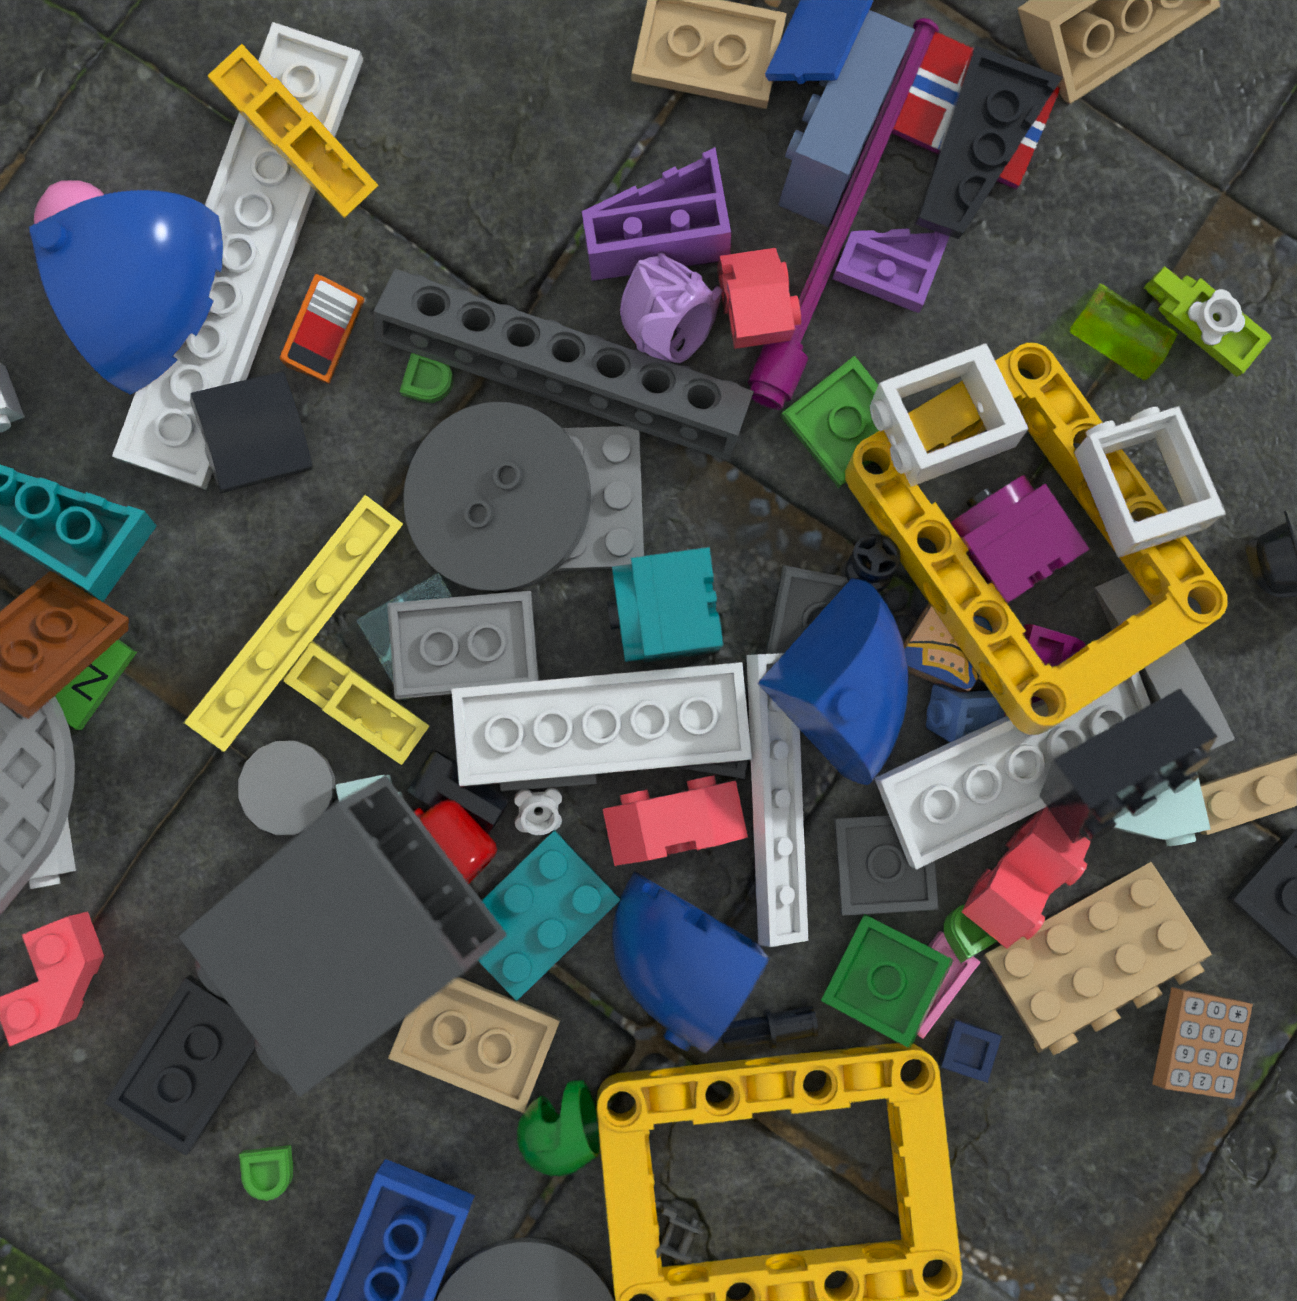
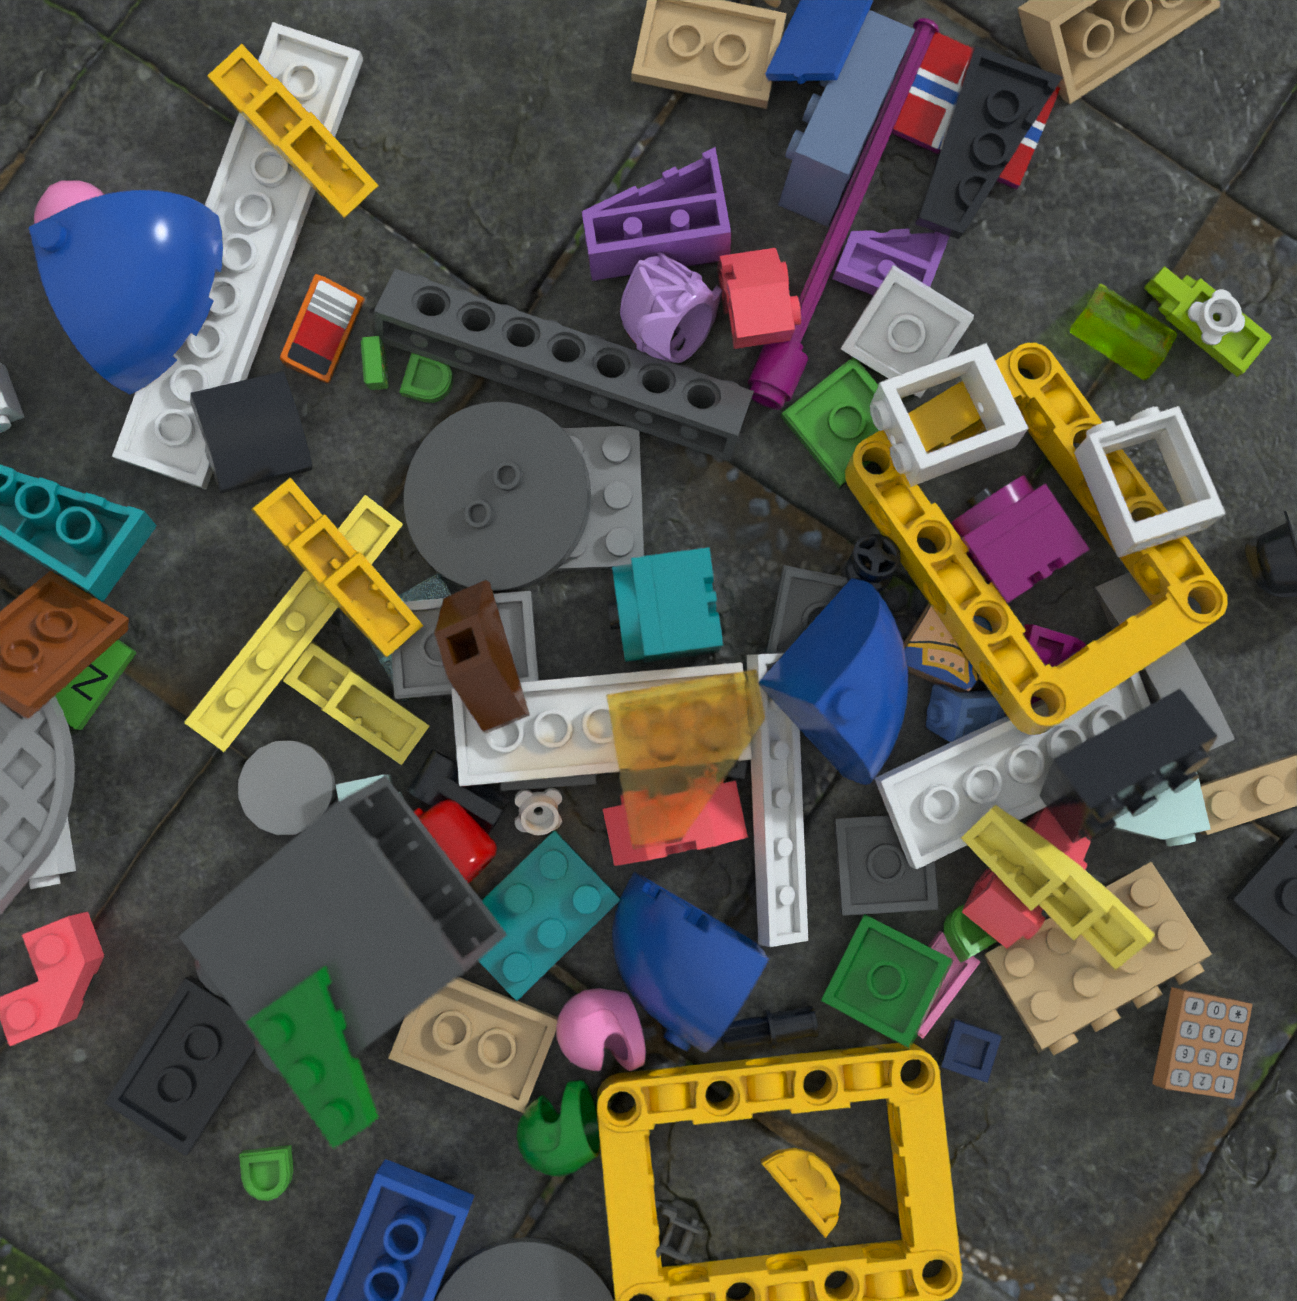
(311, 1053): none -> green wing
(337, 567): none -> yellow slope
(374, 363): none -> bright green tile
(480, 658): none -> reddish brown slope
(600, 1021): none -> bright pink helmet
(679, 748): none -> clear yellow brick
(808, 1184): none -> yellow tile
(906, 327): none -> white plate
(1060, 886): none -> light yellow slope

